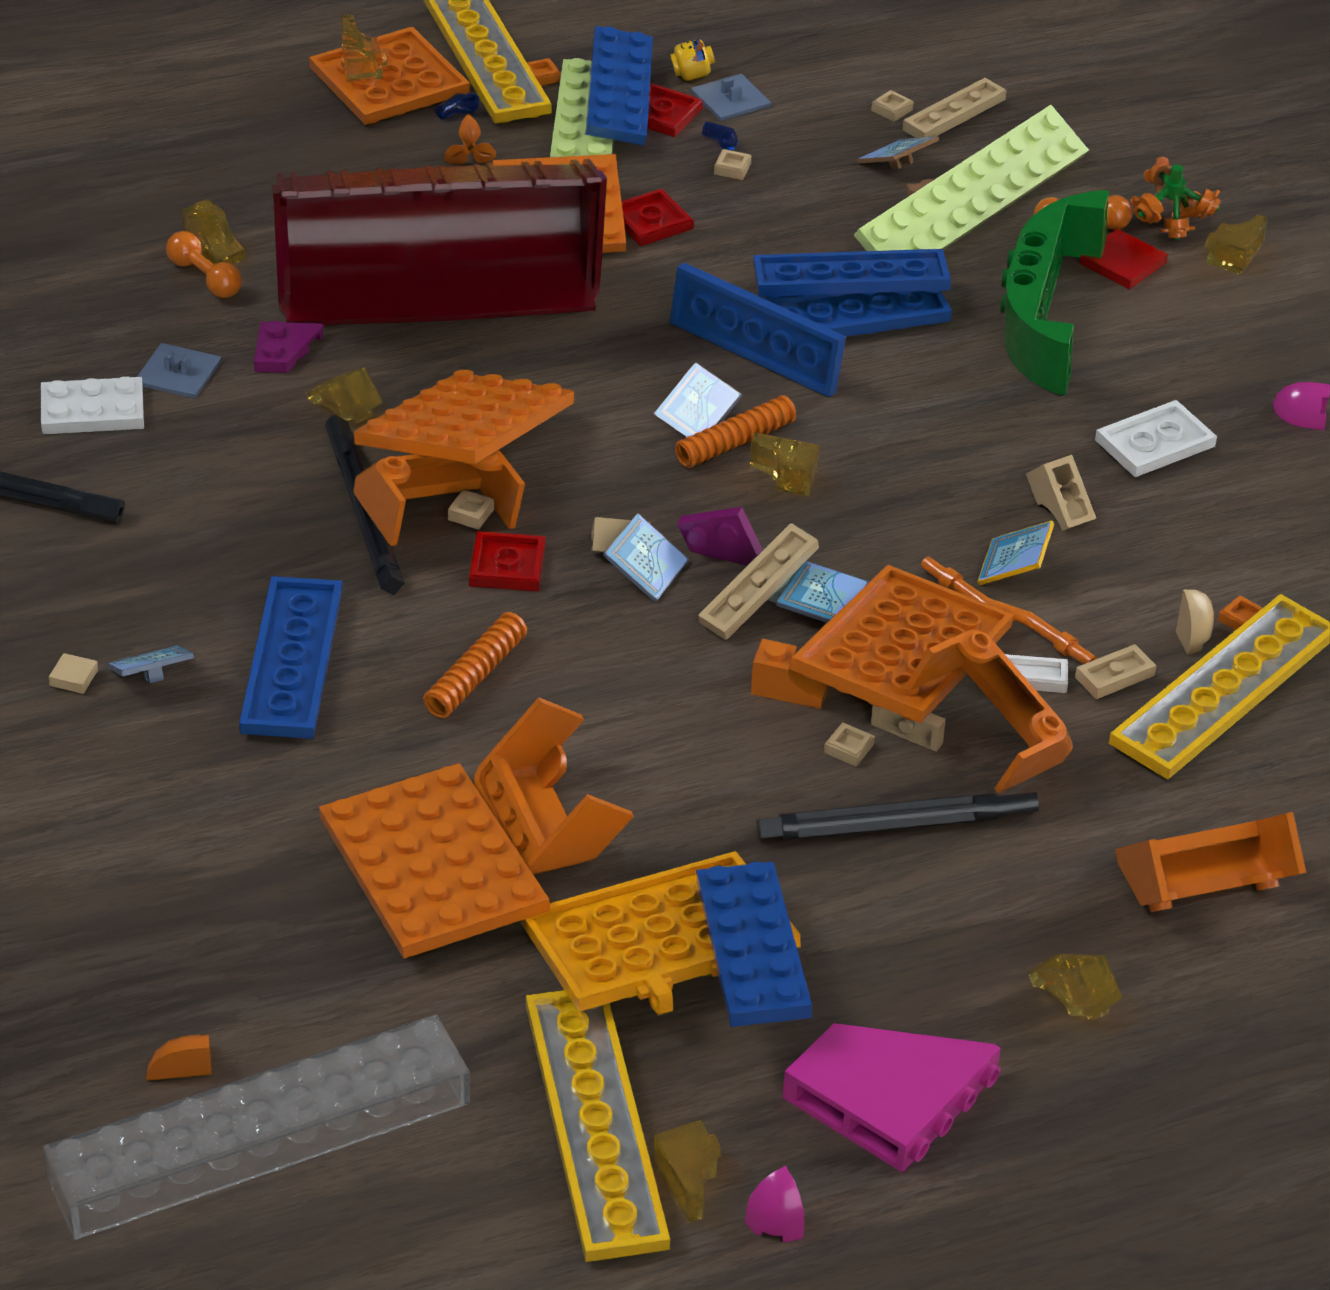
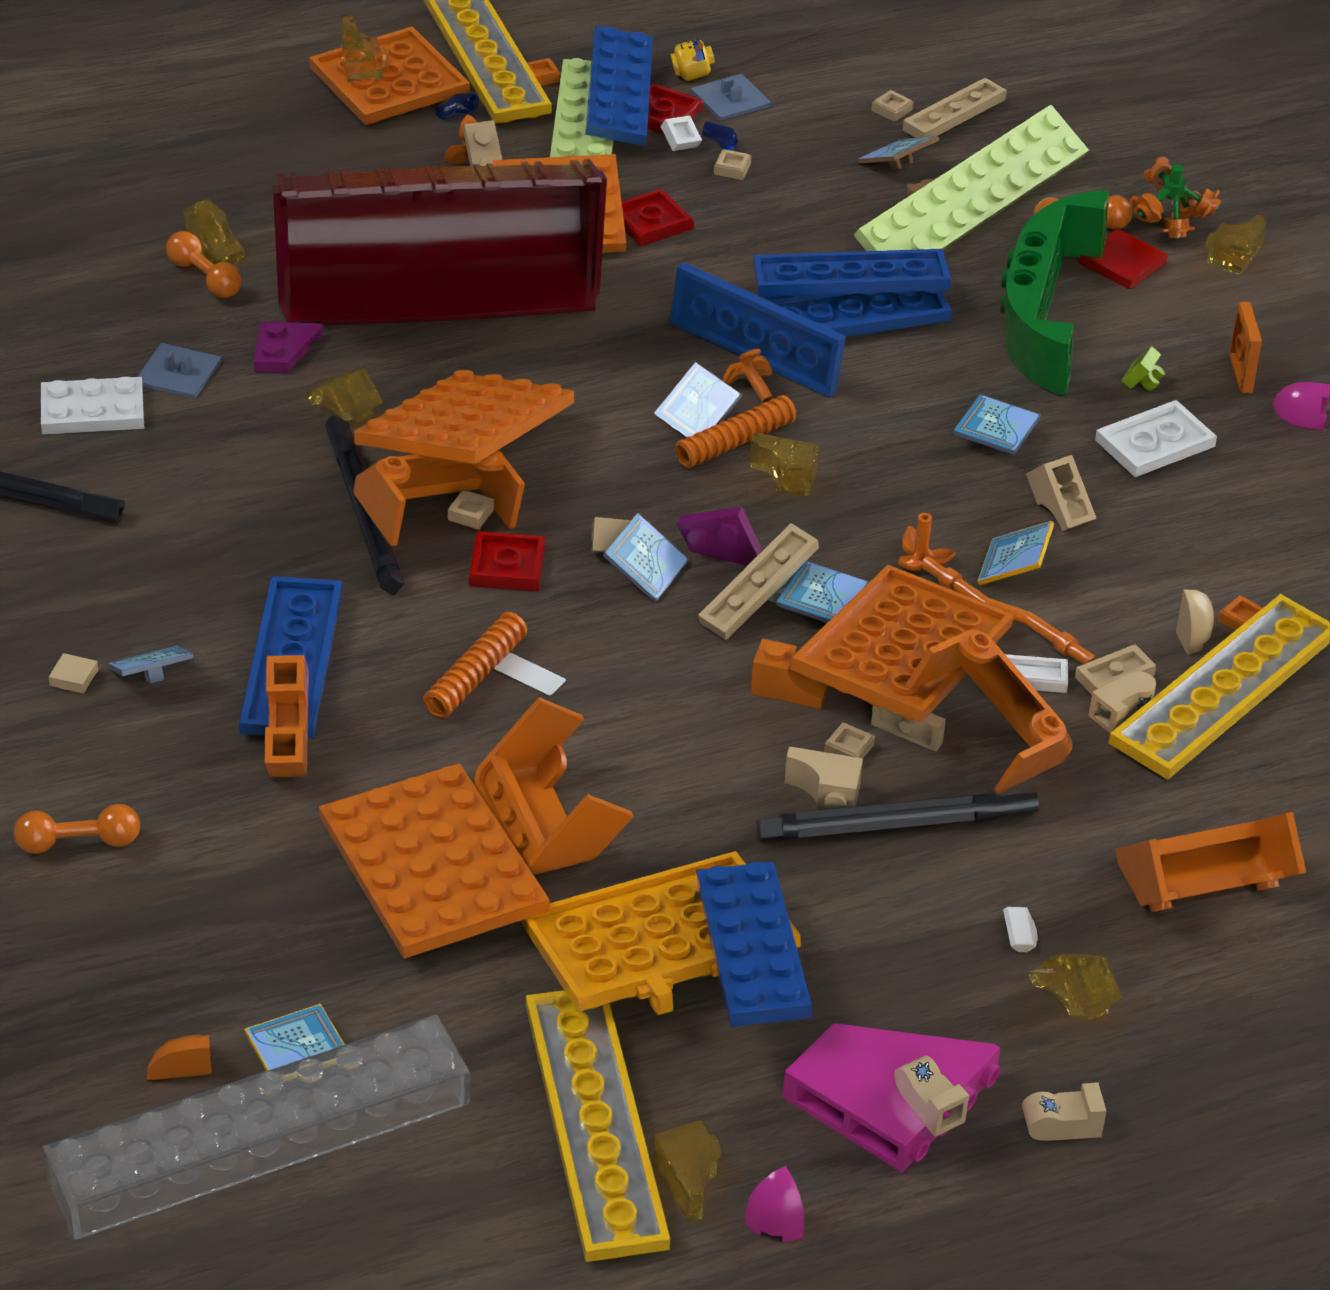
(37, 831): none -> orange piece
(288, 716): none -> orange arch
(293, 1037): none -> piece
(482, 142): none -> tan plate
(530, 674): none -> white sticker
(681, 133): none -> white plate
(753, 368): none -> orange plant
(826, 776): none -> tan arch
(917, 545): none -> orange plant
(931, 1095): none -> tan leg
(997, 424): none -> piece
(1020, 929): none -> white piece
(1065, 1114): none -> tan leg
(1121, 699): none -> tan leg
(1144, 371): none -> lime tile
(1245, 347): none -> orange tile

